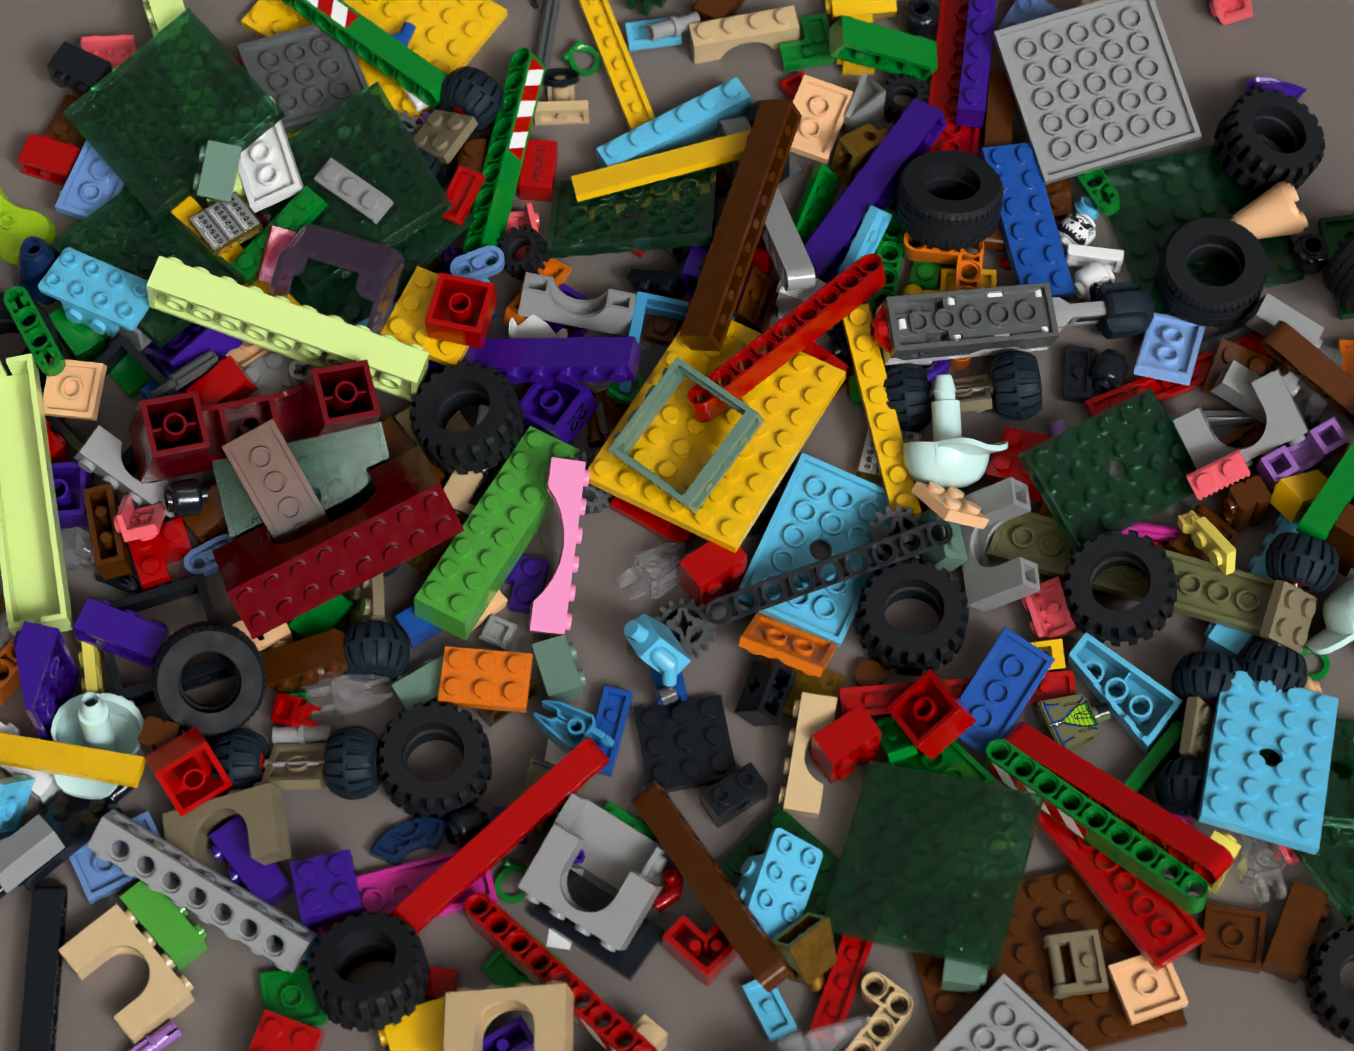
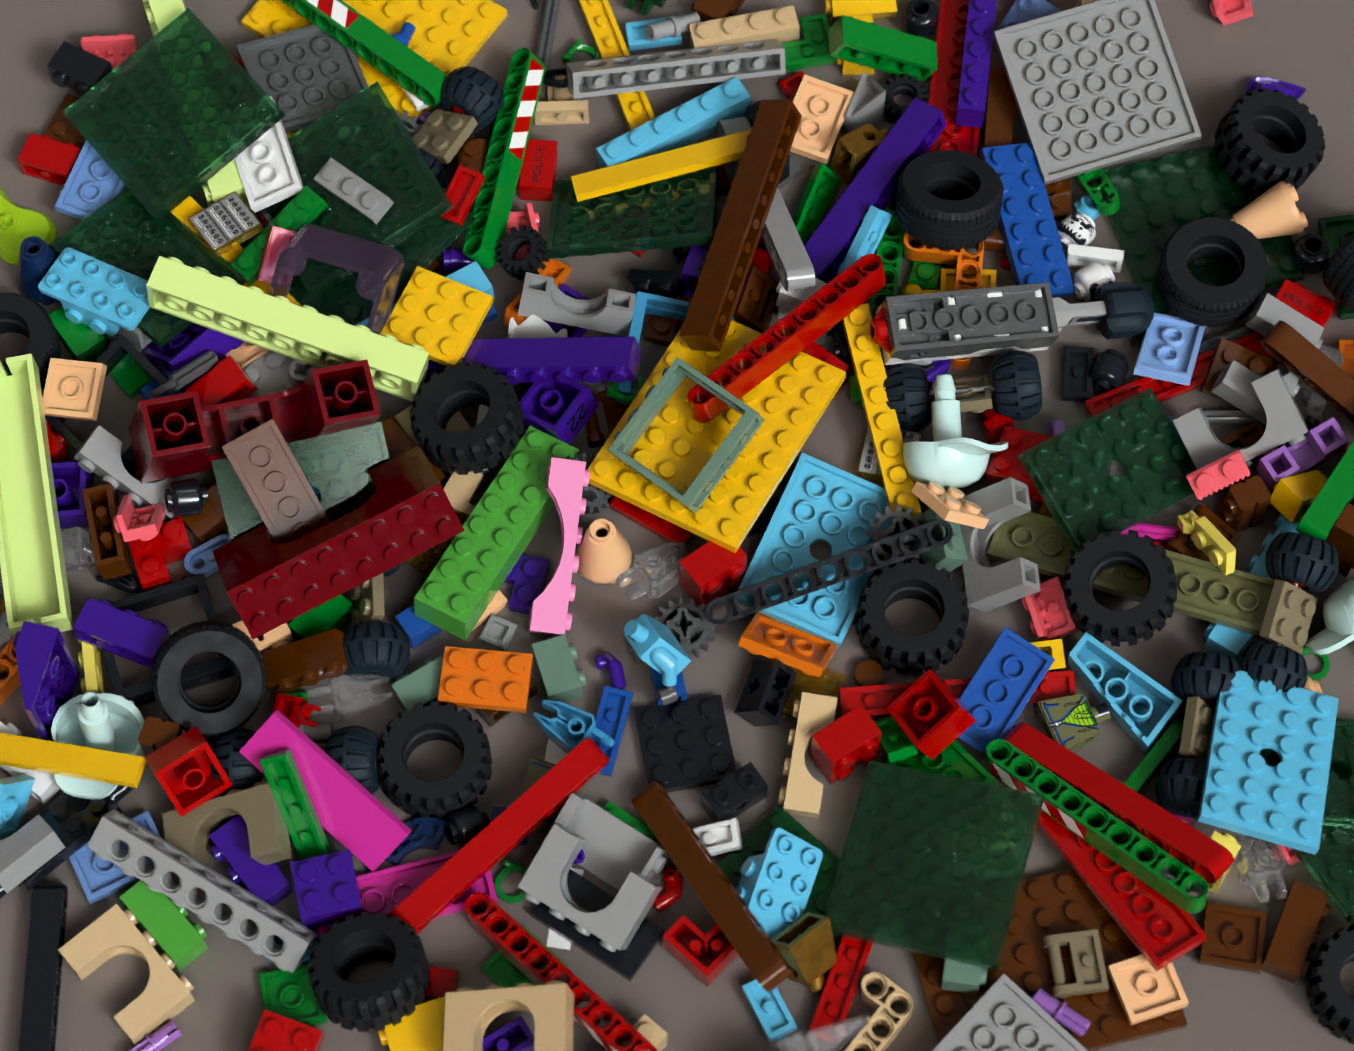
(34, 331): green beam -> none
(218, 171): sand green brick -> none
(295, 804): none -> green plate
(339, 800): none -> dark pink tile
(461, 310): red brick -> none
(476, 263): medium blue plate -> none
(603, 553): none -> light nougat cone
(614, 667): none -> dark purple arm
(675, 68): none -> light grey brick
(720, 836): none -> white plate
(995, 425): none -> red tile
(1062, 1013): none -> medium lavender axle
(1313, 306): none -> red brick

